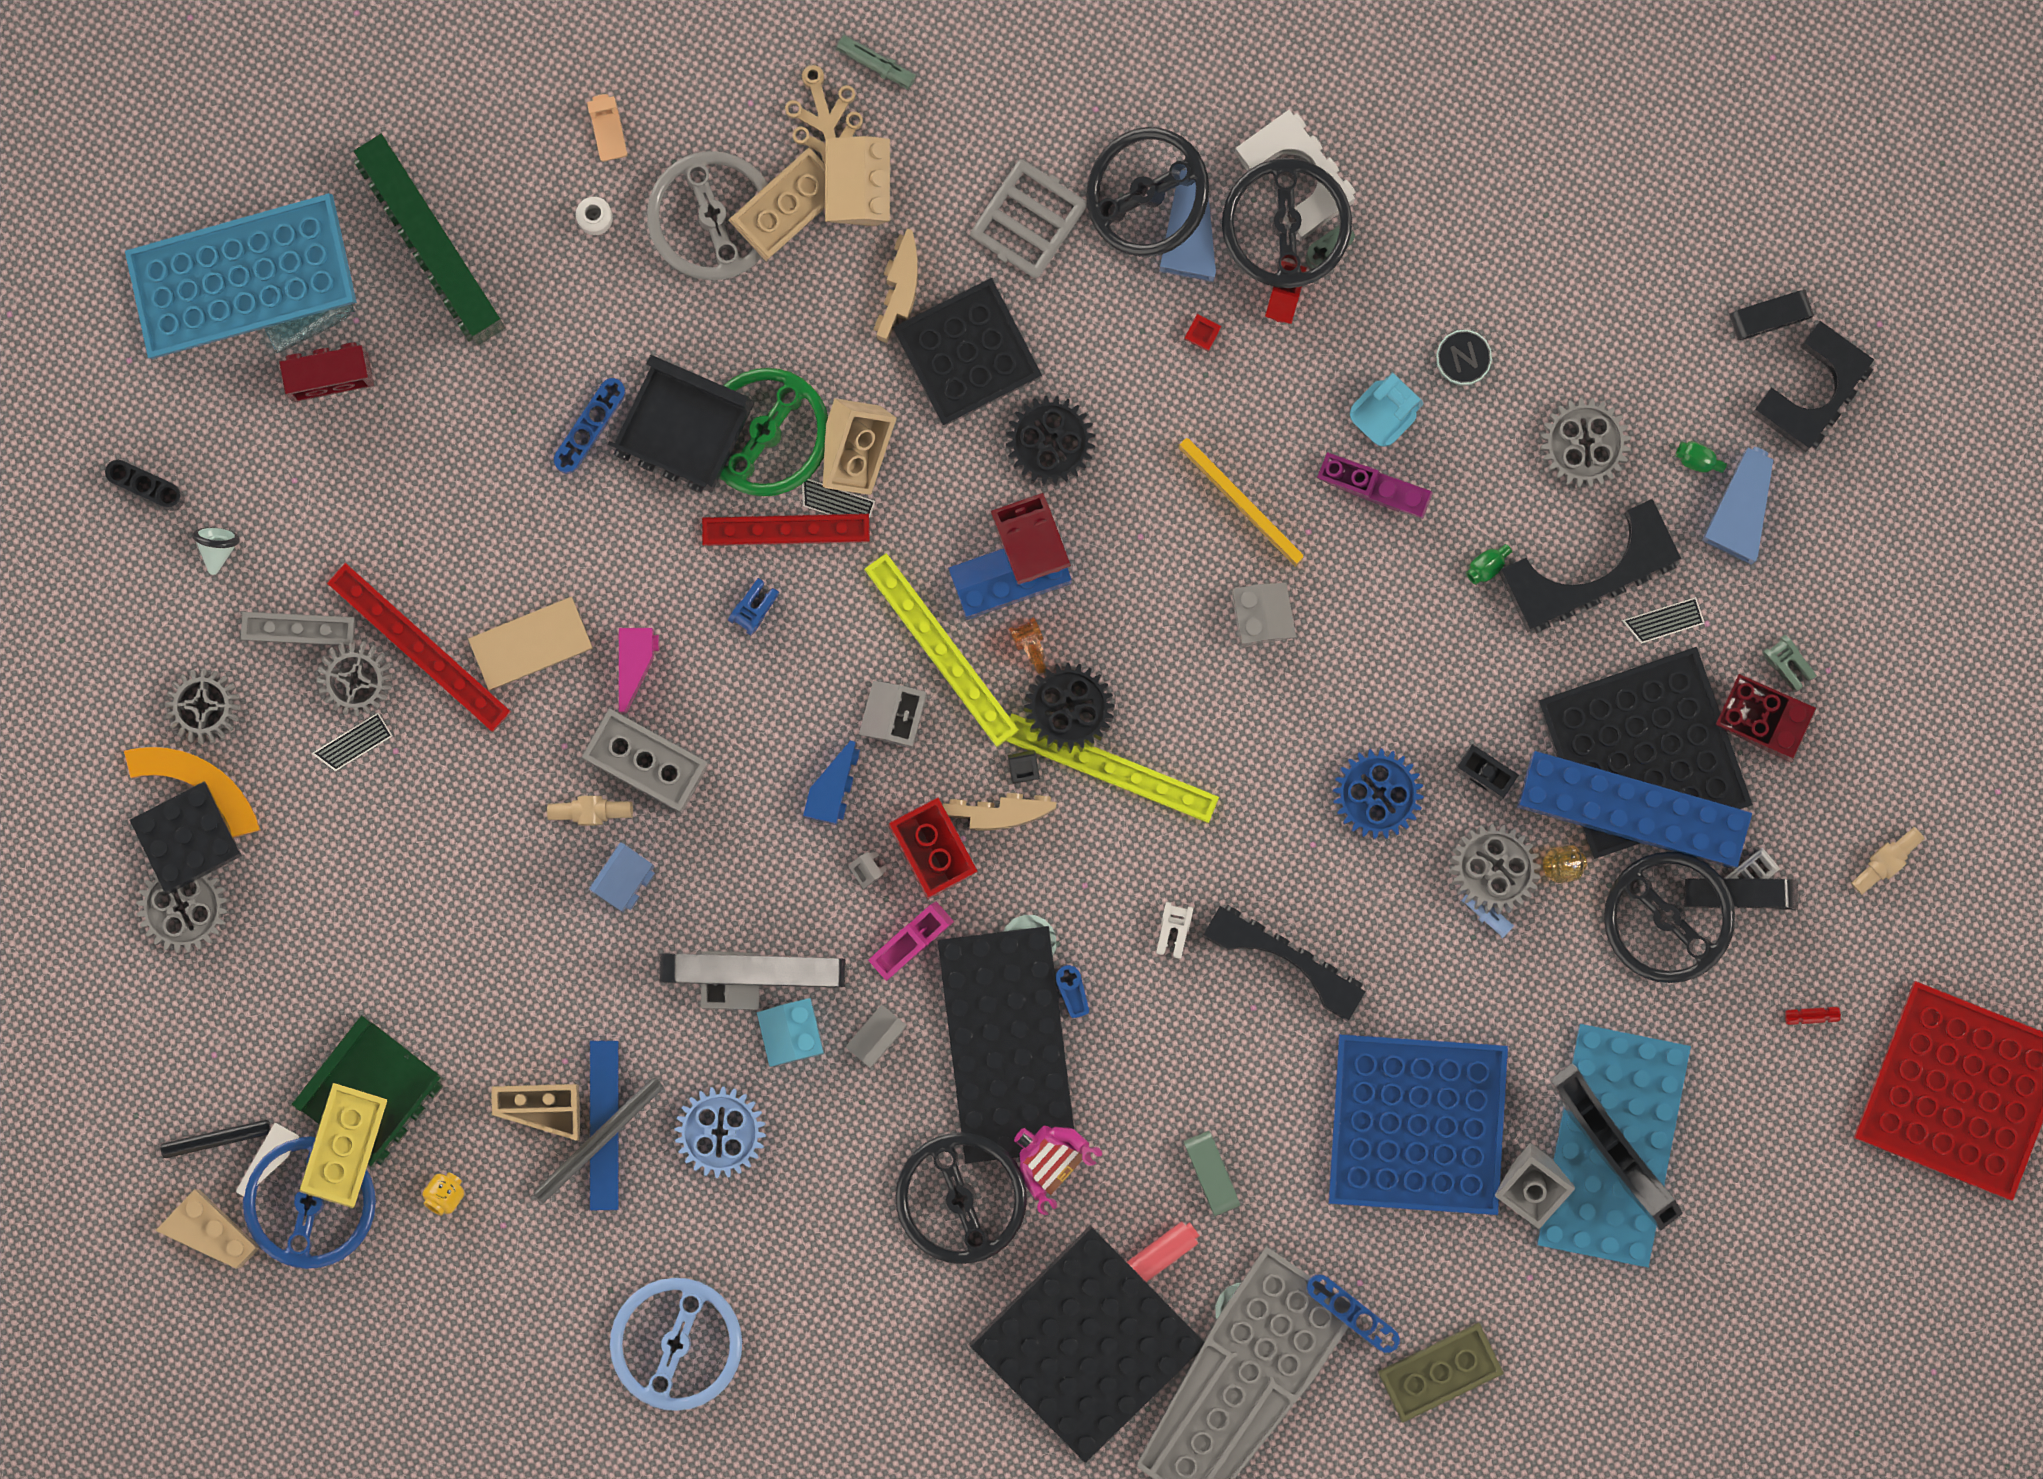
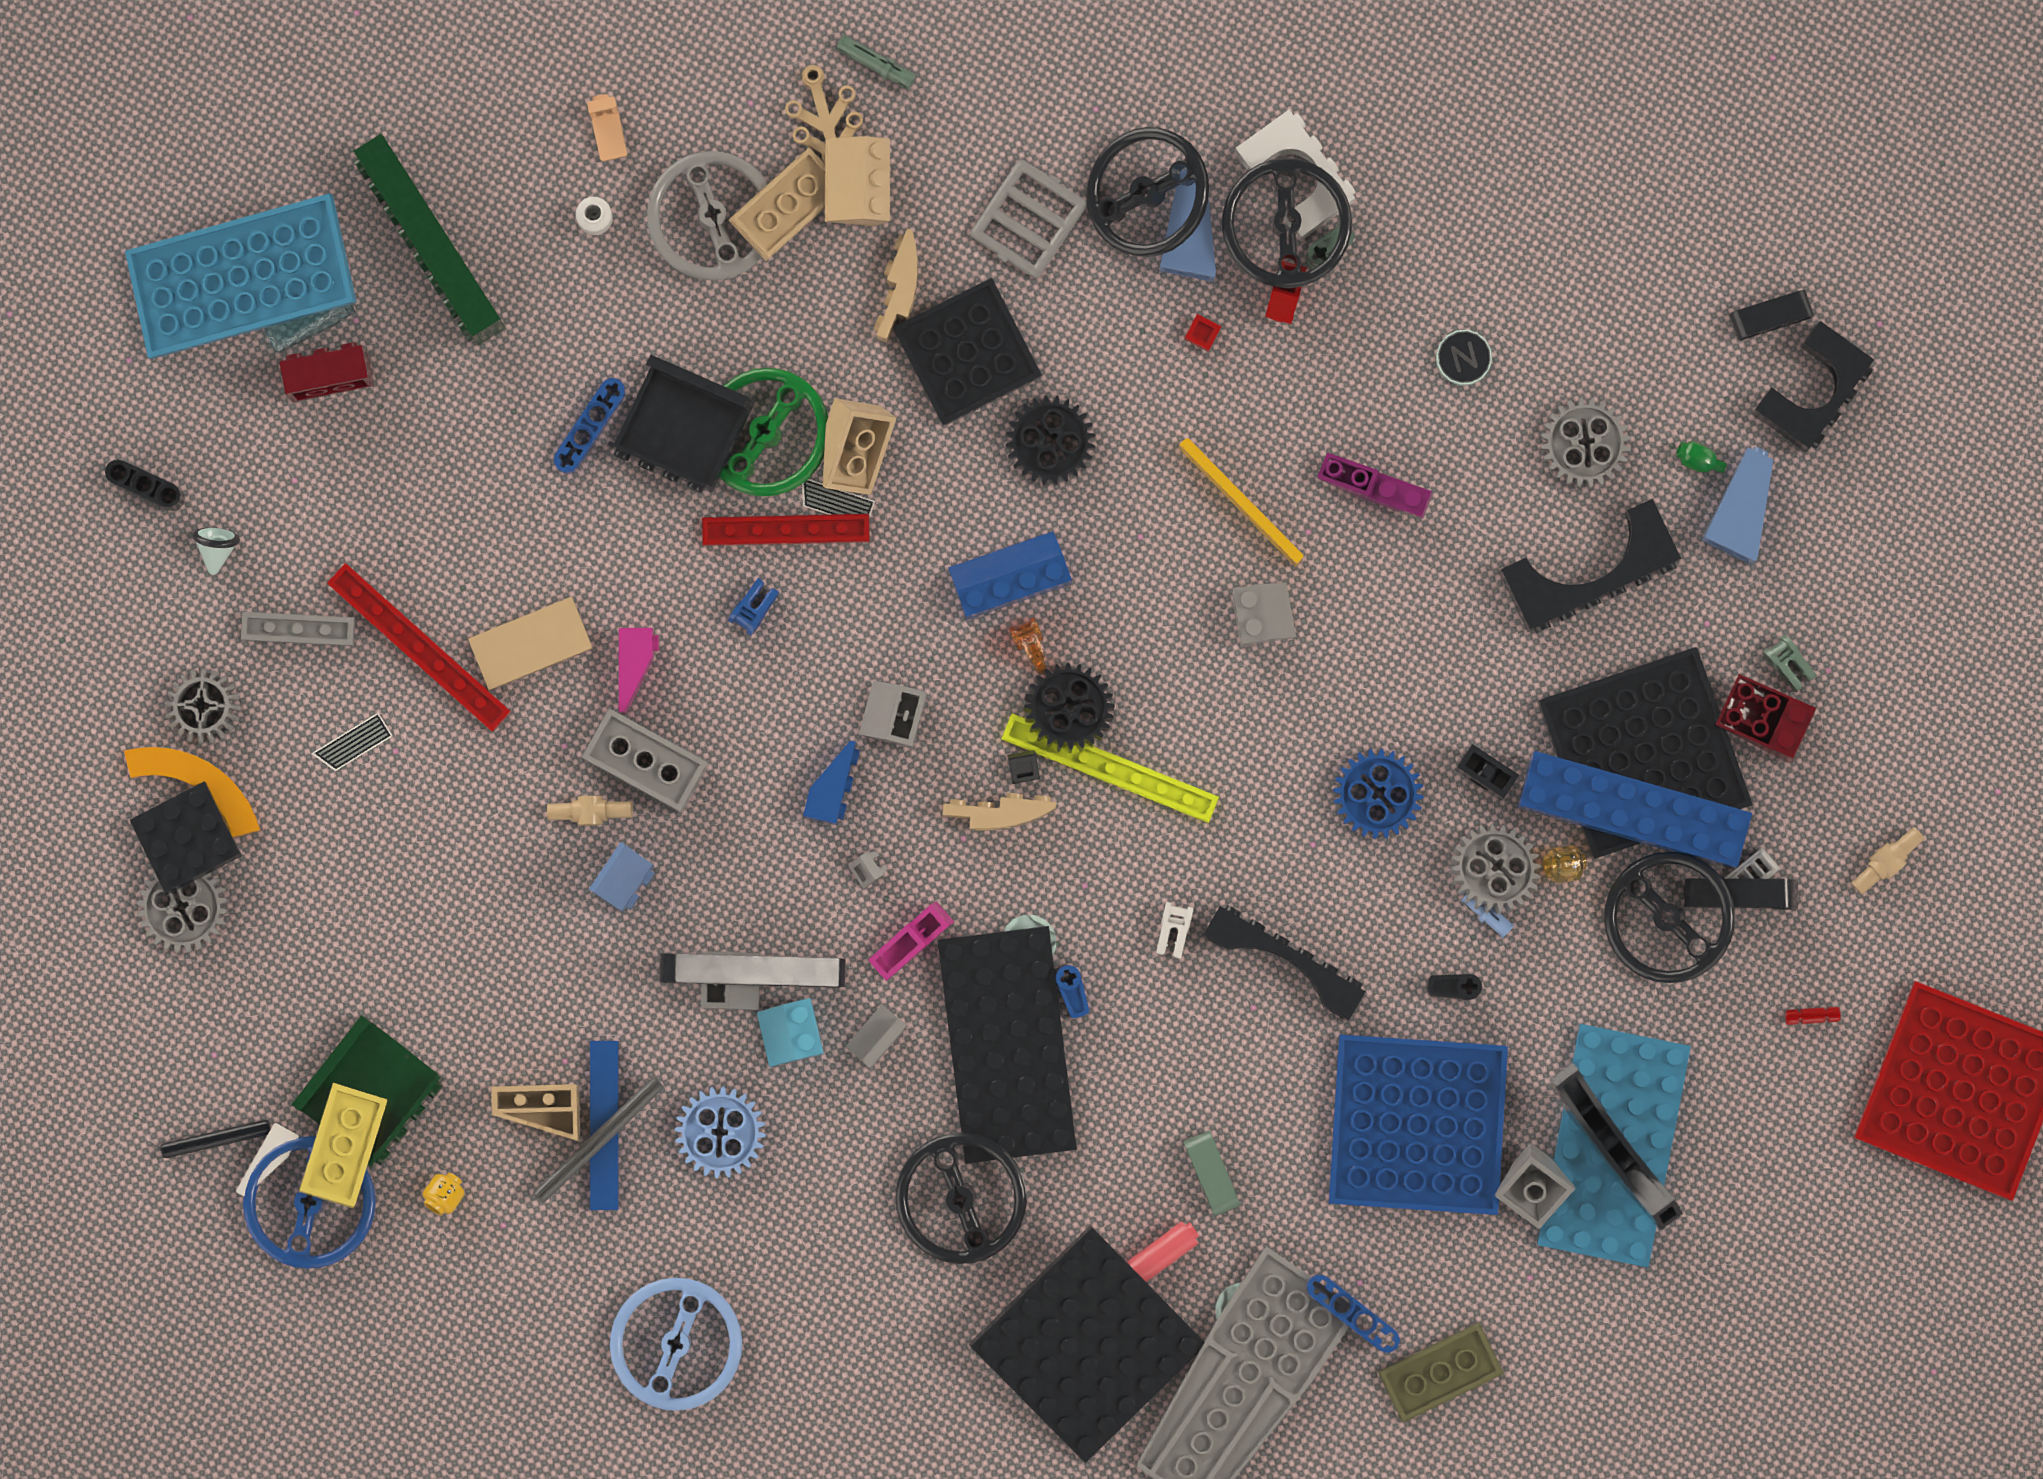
(209, 1230): tan wedge -> none
(367, 680): light grey gear -> none
(932, 848): red slope -> none
(941, 650): neon yellow tile -> none
(1030, 538): dark red slope -> none
(1050, 1159): torso -> none
(1386, 410): medium azure piece -> none
(1450, 986): none -> black piece
(1487, 564): green plant -> none
(1665, 620): sticker -> none

